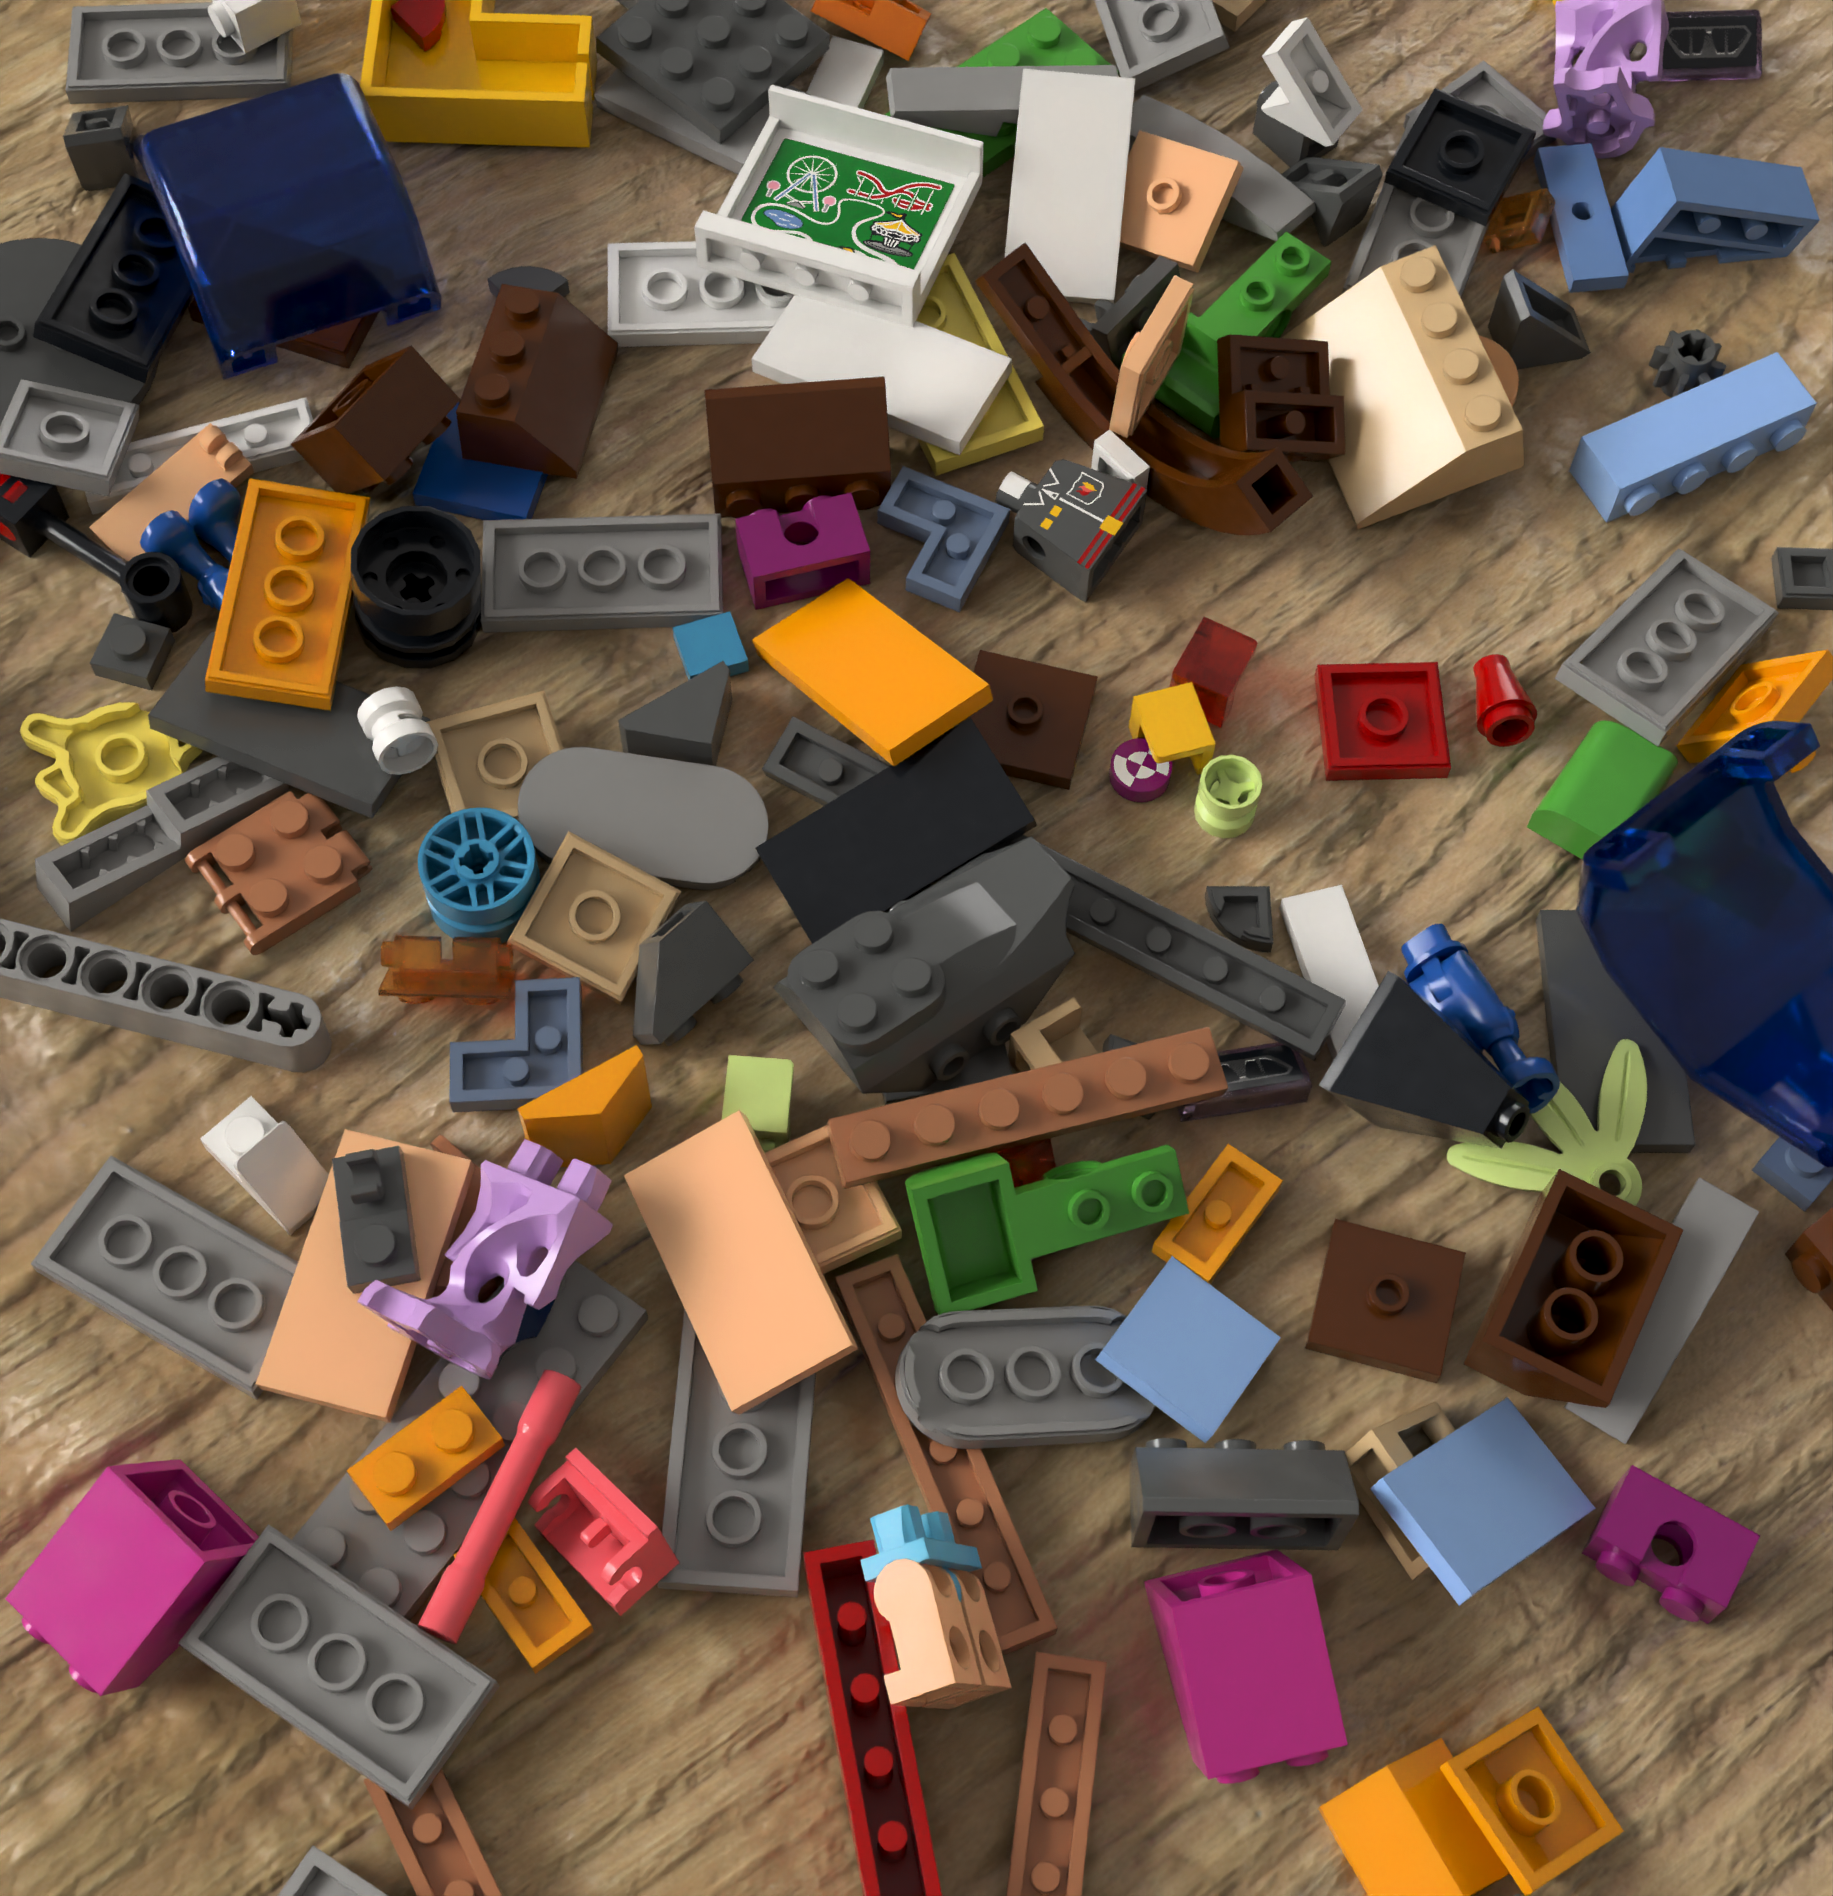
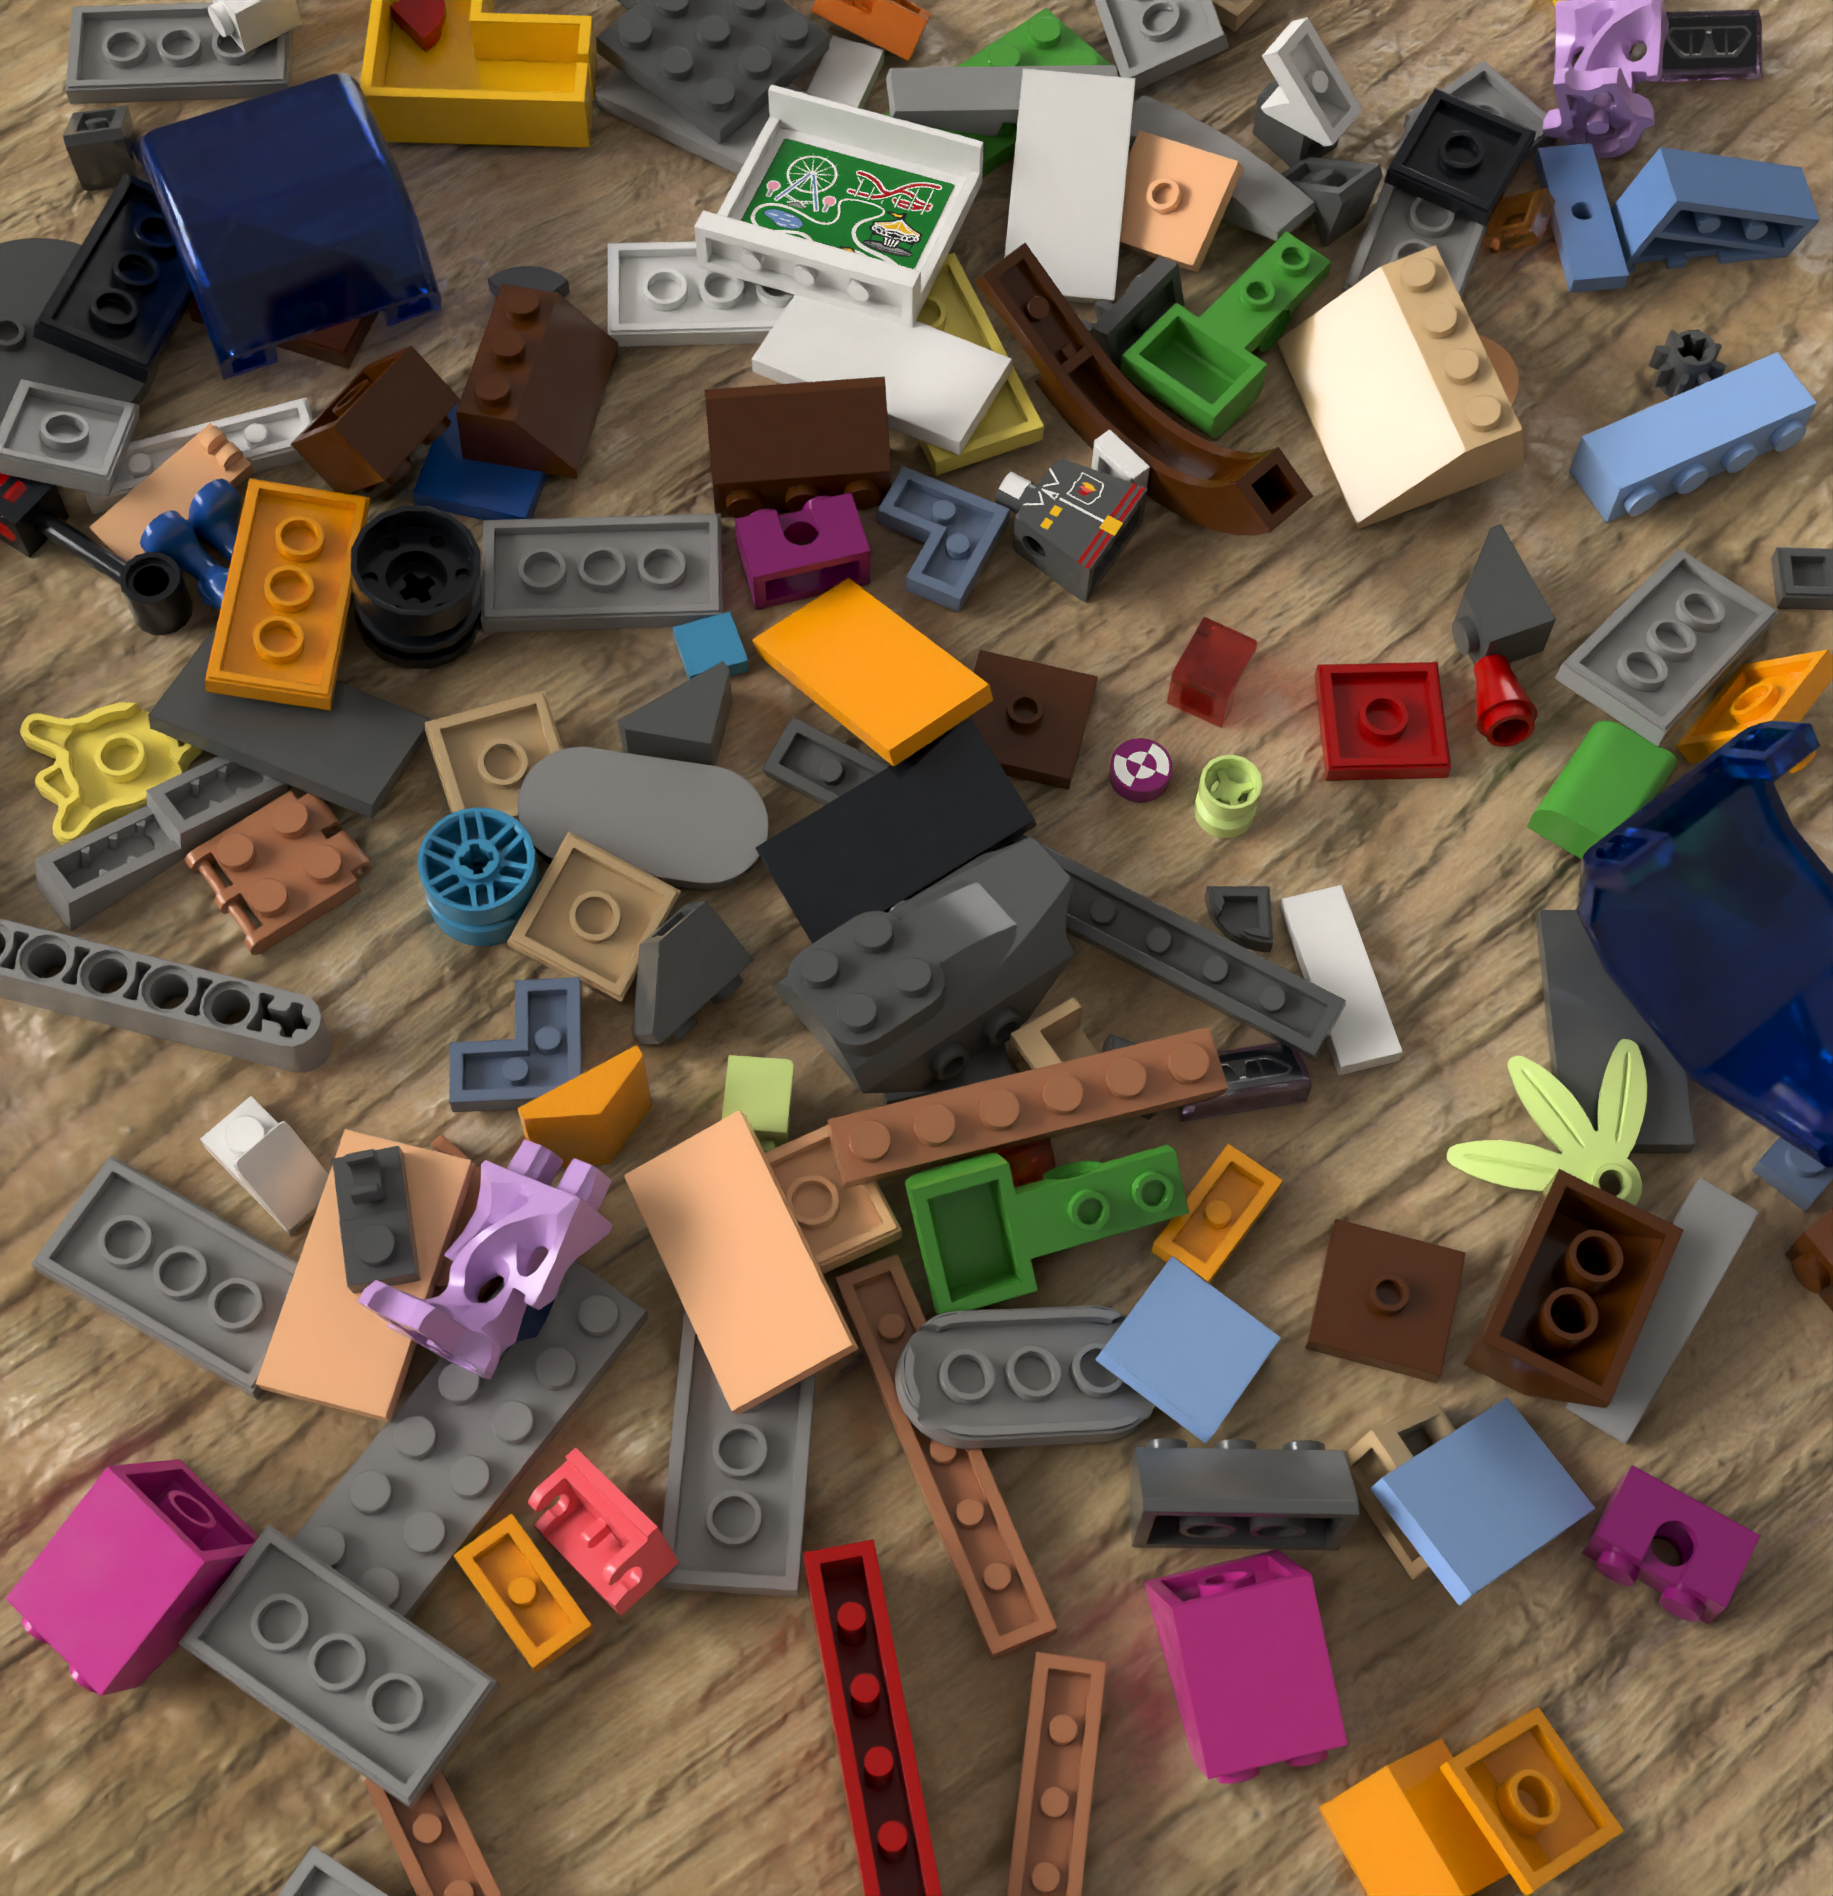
(132, 651): dark grey plate -> none
(394, 720): white wheel -> none
(426, 1458): light orange plate -> none
(465, 1577): coral piece -> none
(476, 974): clear orange hinge -> none
(934, 1612): light nougat hips -> none
(1151, 357): light nougat plate -> none
(1173, 725): yellow panel -> none
(1278, 397): reddish brown plate -> none
(1422, 1075): black slope -> none
(1458, 988): blue piece -> none
(1501, 605): none -> dark grey slope
(1535, 324): dark grey slope -> none

